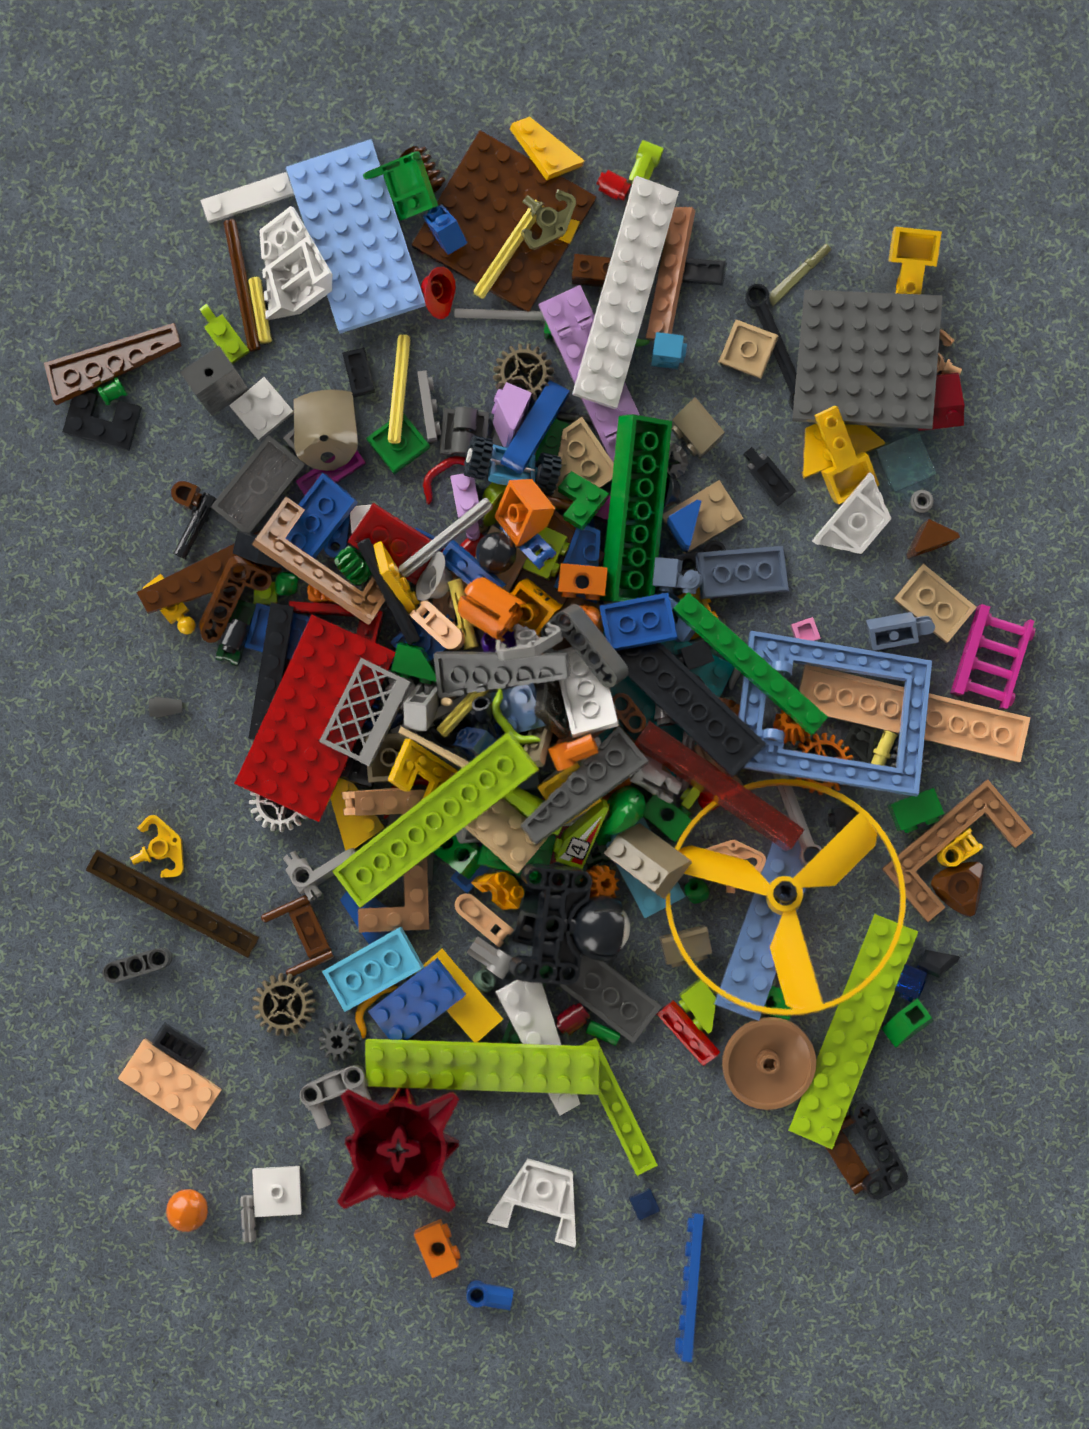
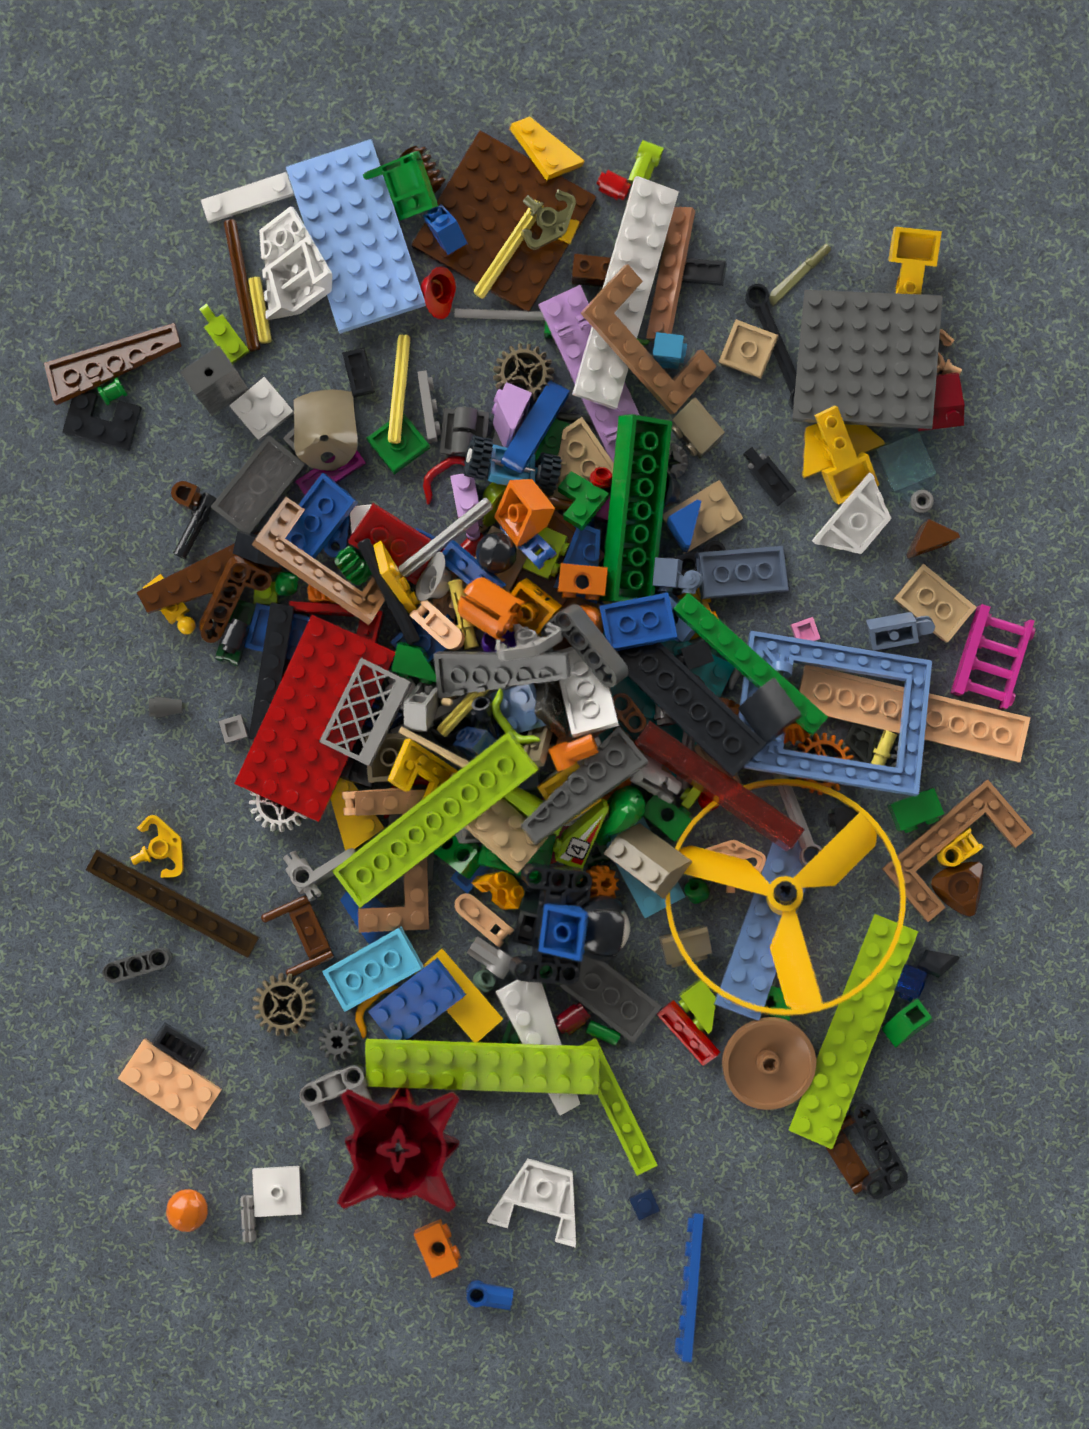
(233, 728): none -> light grey plate
(563, 931): none -> blue slope
(601, 316): none -> medium nougat plate
(601, 477): none -> red plate
(769, 711): none -> black slope

